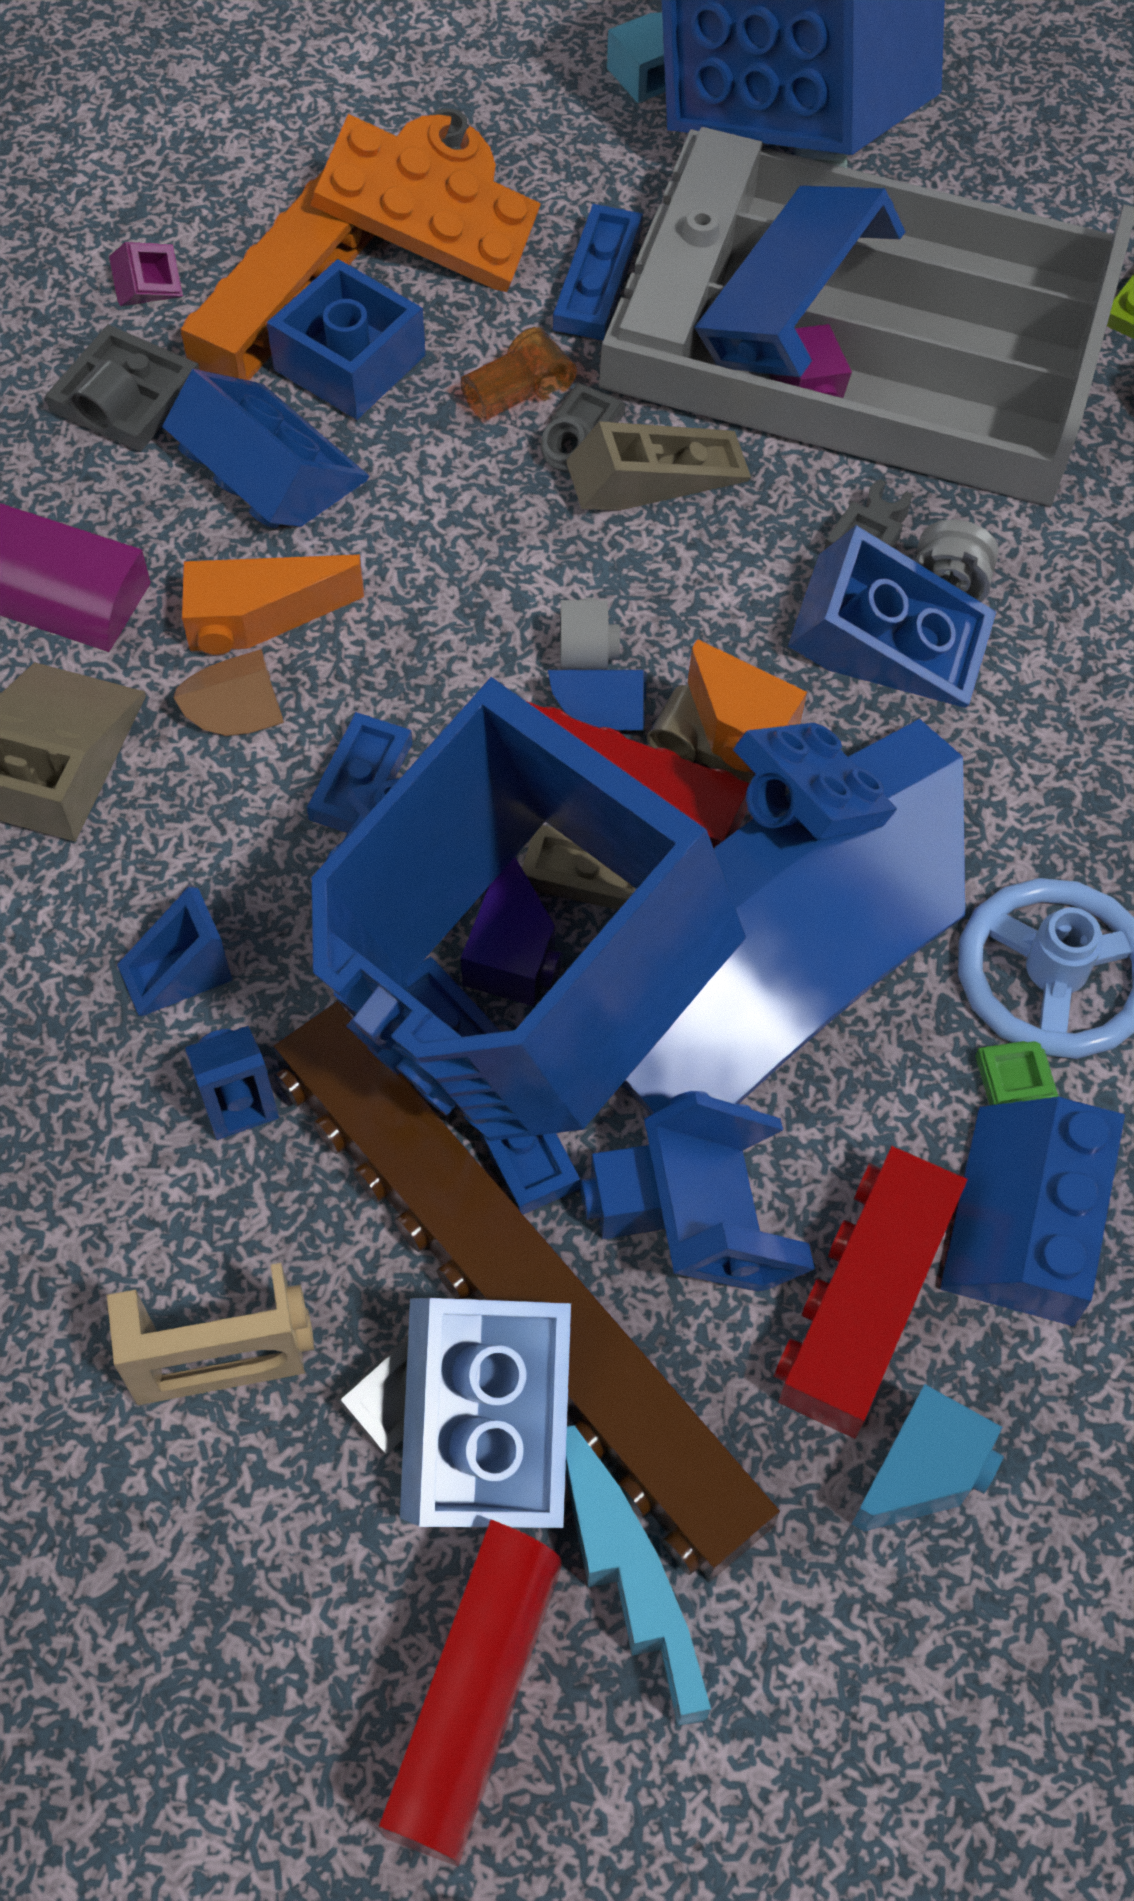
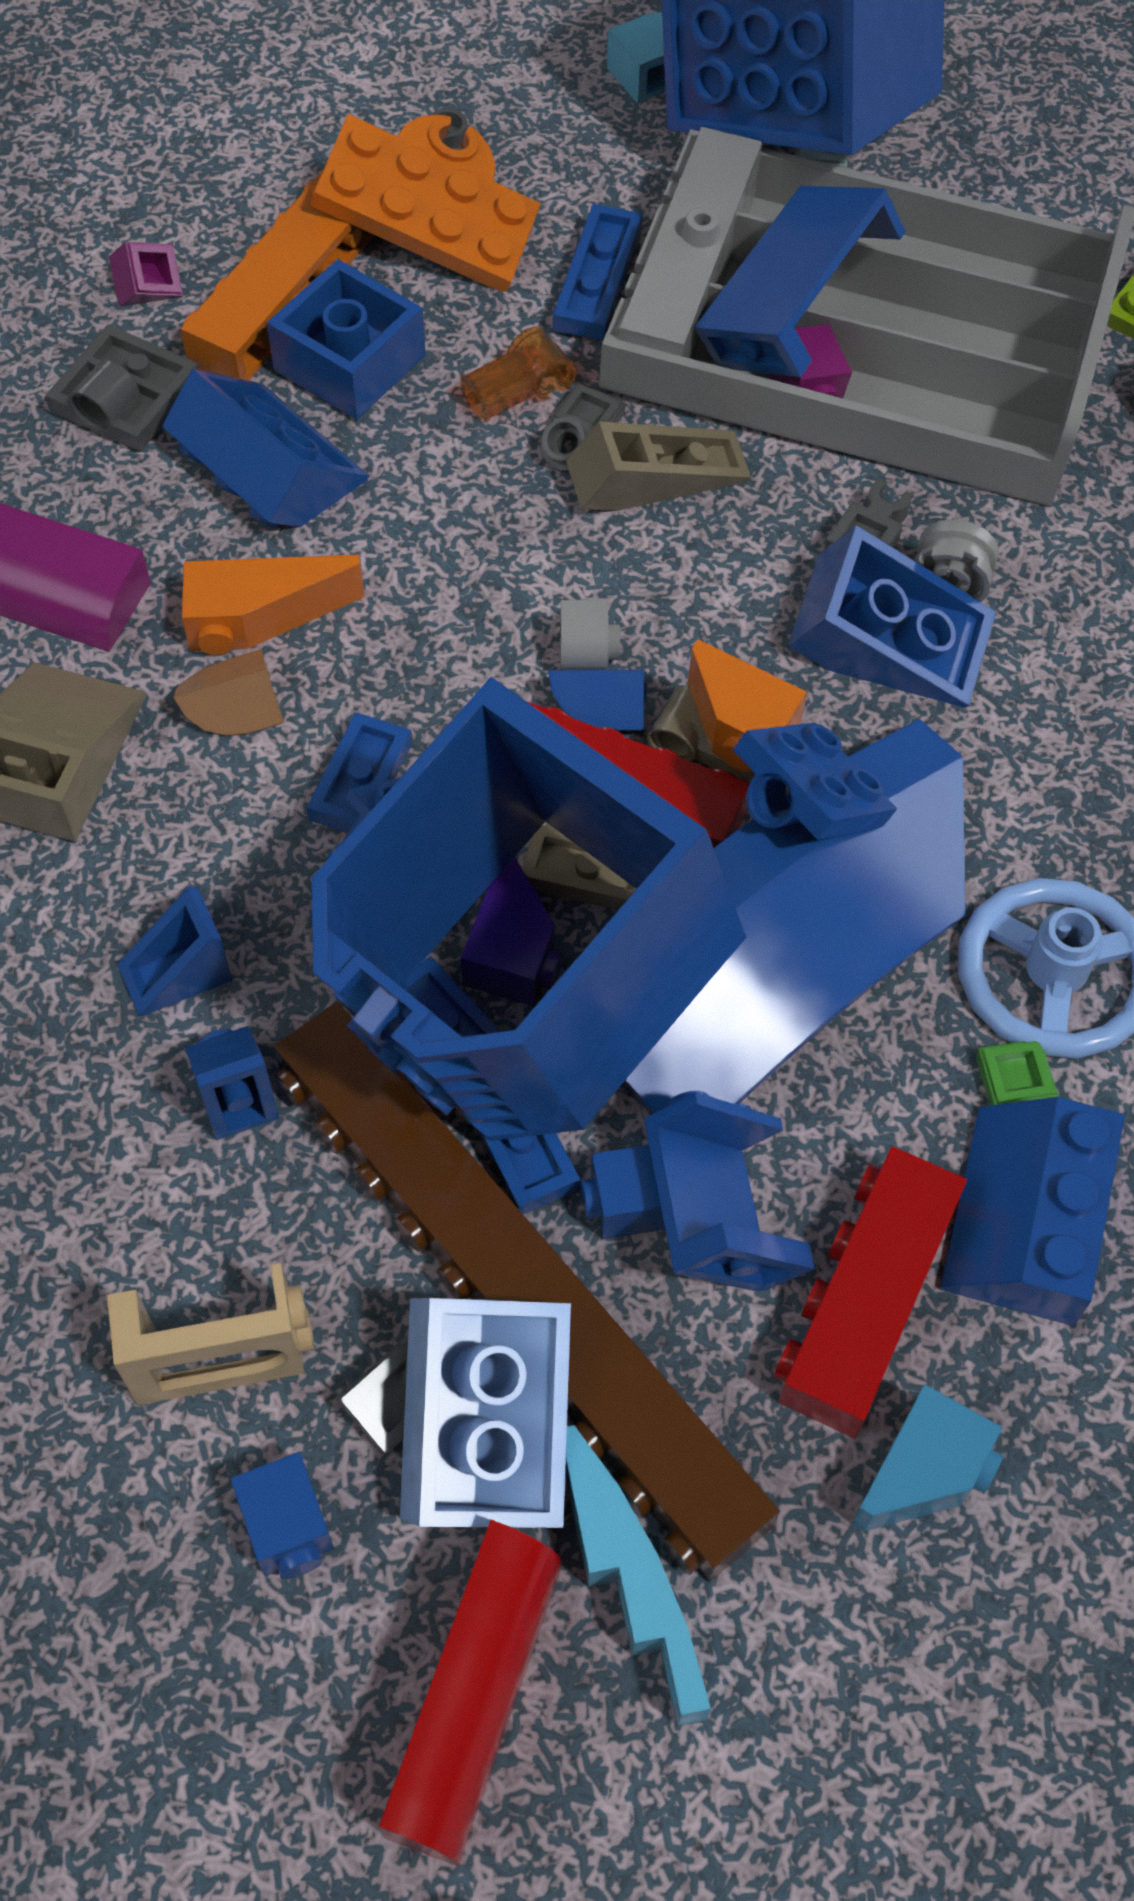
(283, 1517): none -> blue brick

